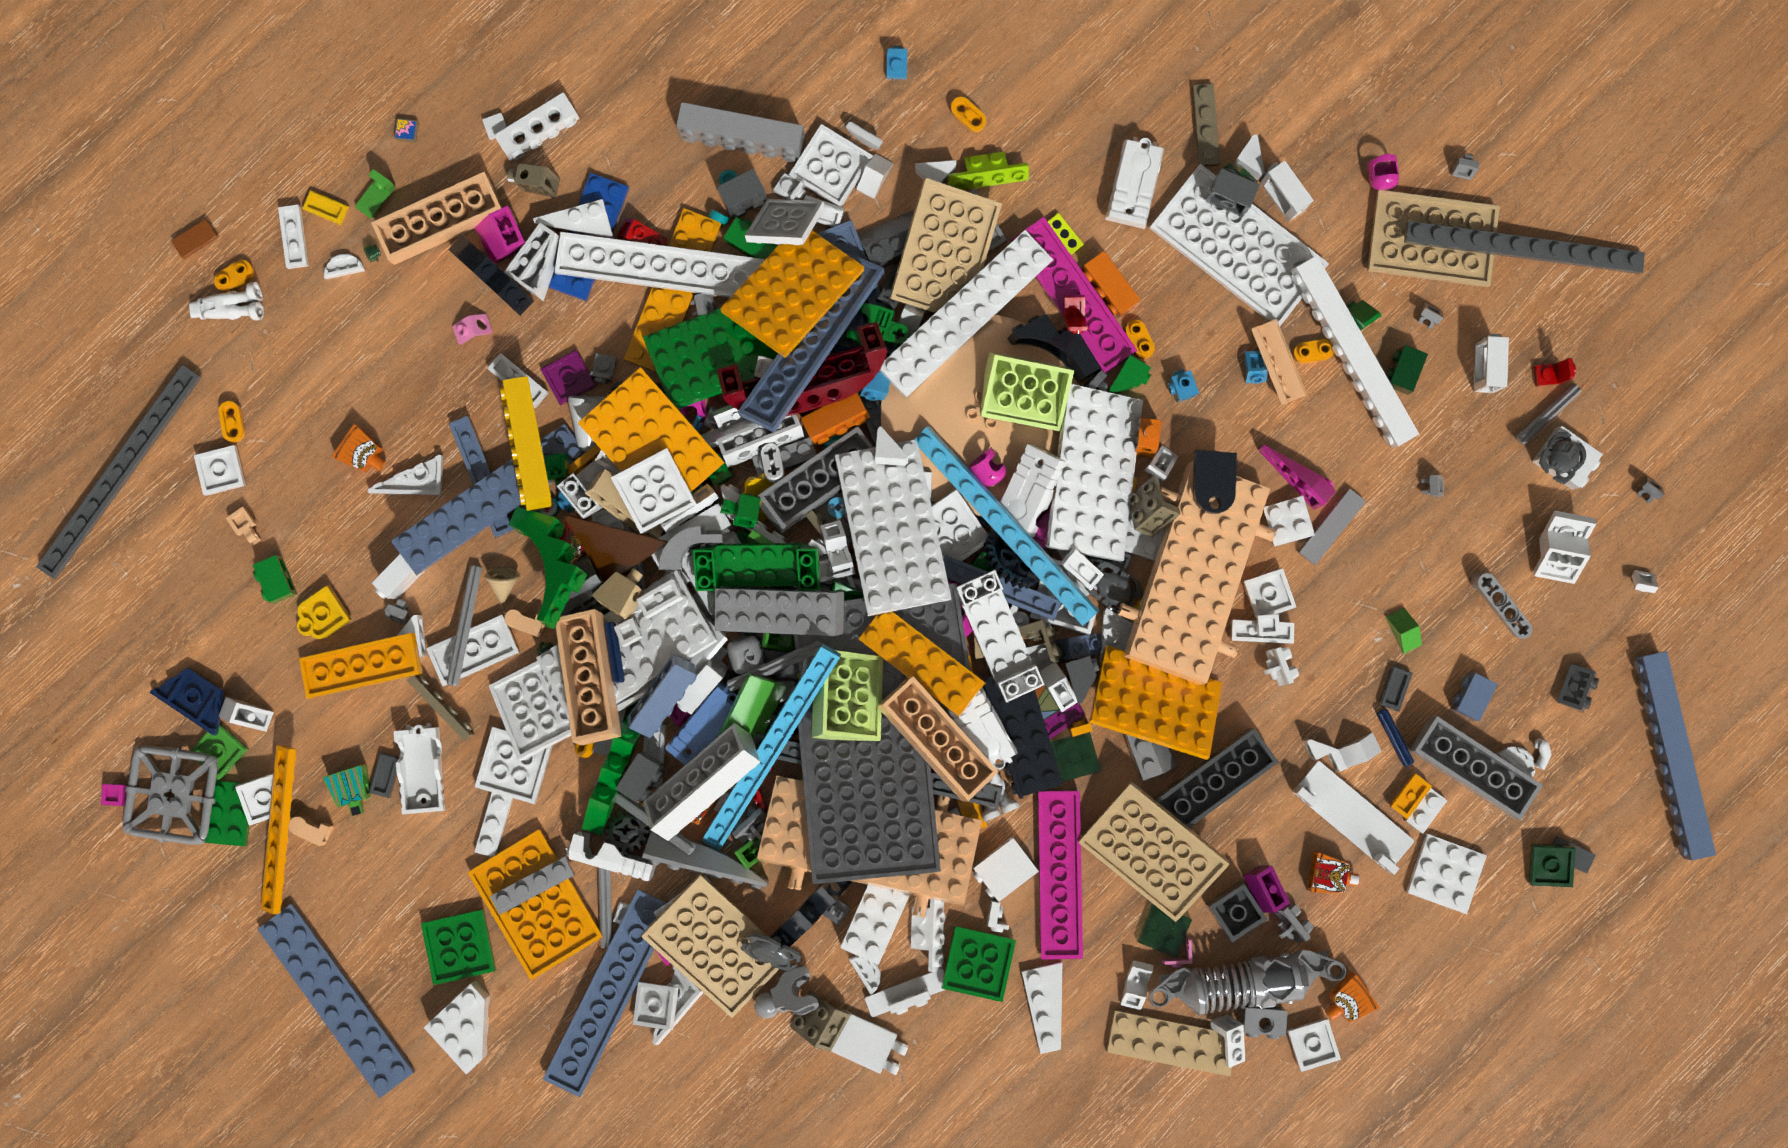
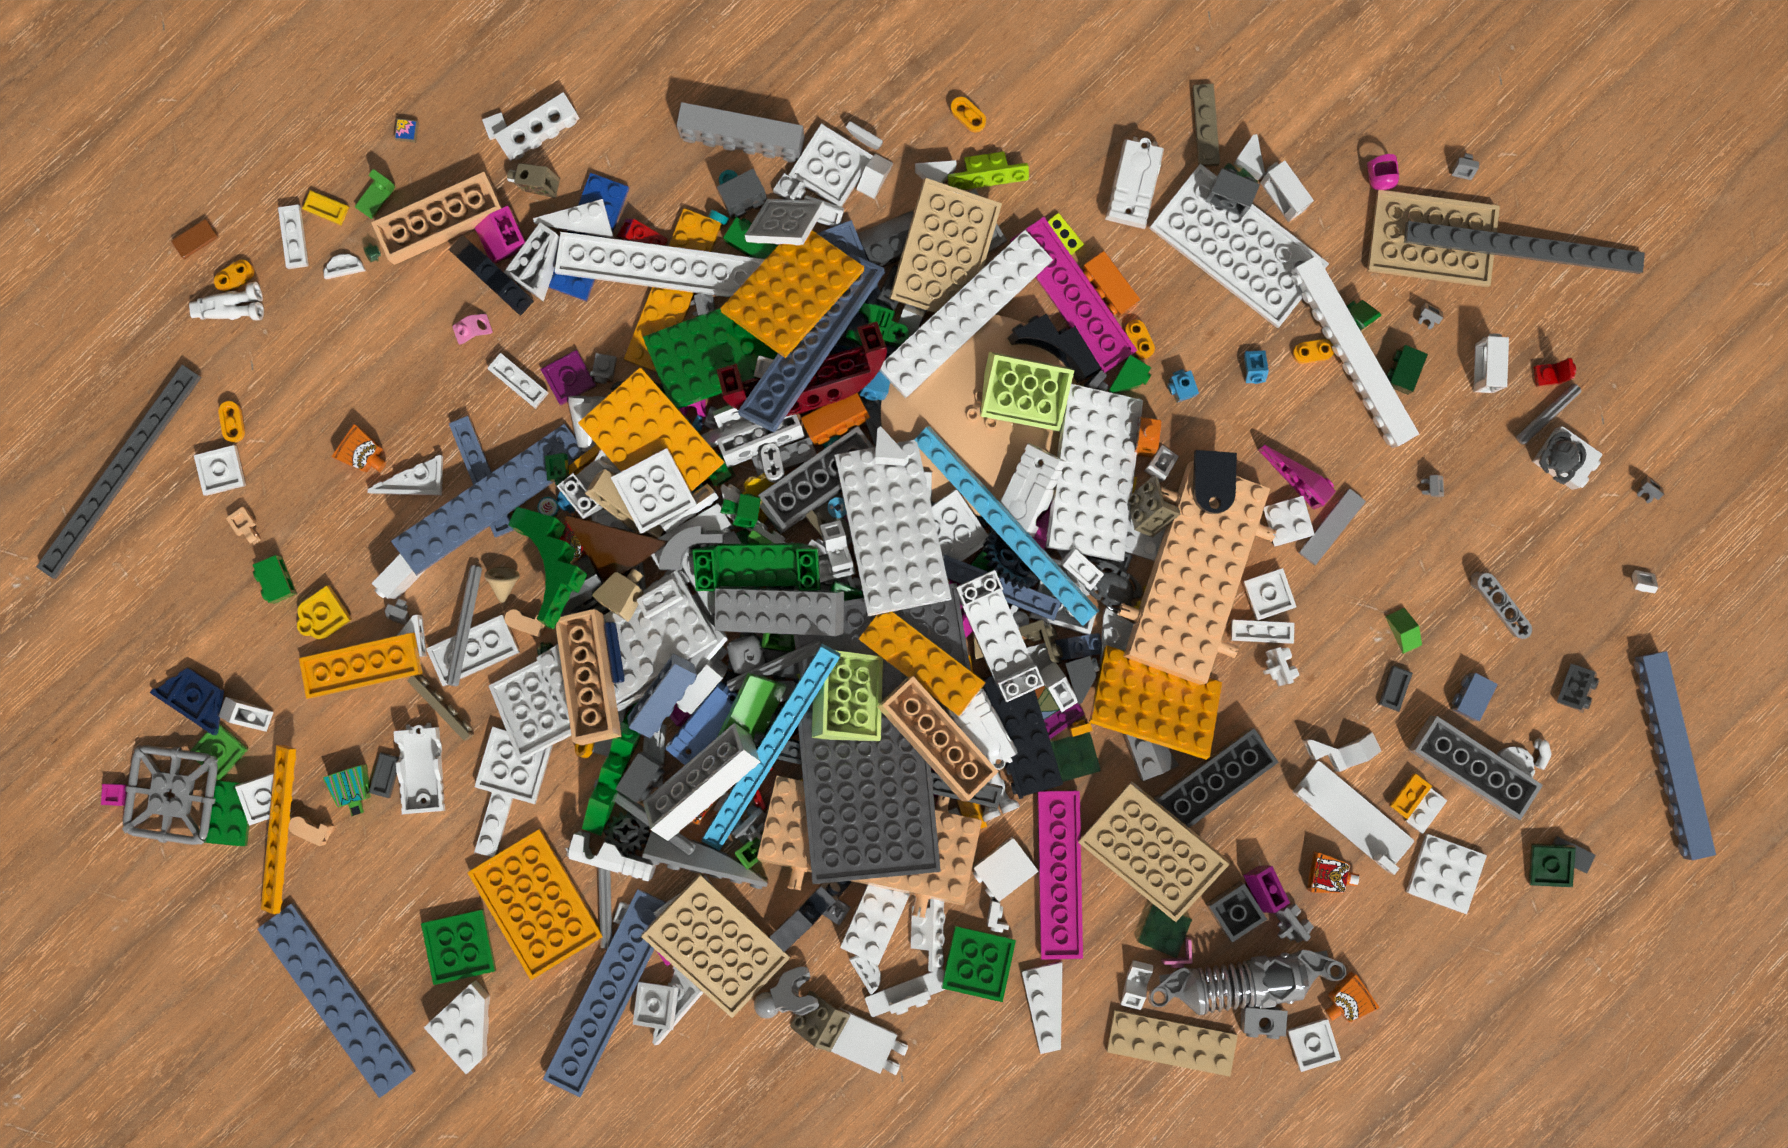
(527, 446): yellow brick -> none
(532, 885): light grey plate -> none
(628, 632): white plate -> none
(769, 951): dark grey shield -> none
(896, 63): dark azure bracket -> none
(987, 470): dark pink helmet -> none
(1075, 313): red bracket -> none
(1234, 1038): white bracket -> none
(1268, 625): white plate -> none
(1279, 362): light nougat fence -> none
(1395, 737): dark blue axle -> none
(1564, 547): white bracket -> none

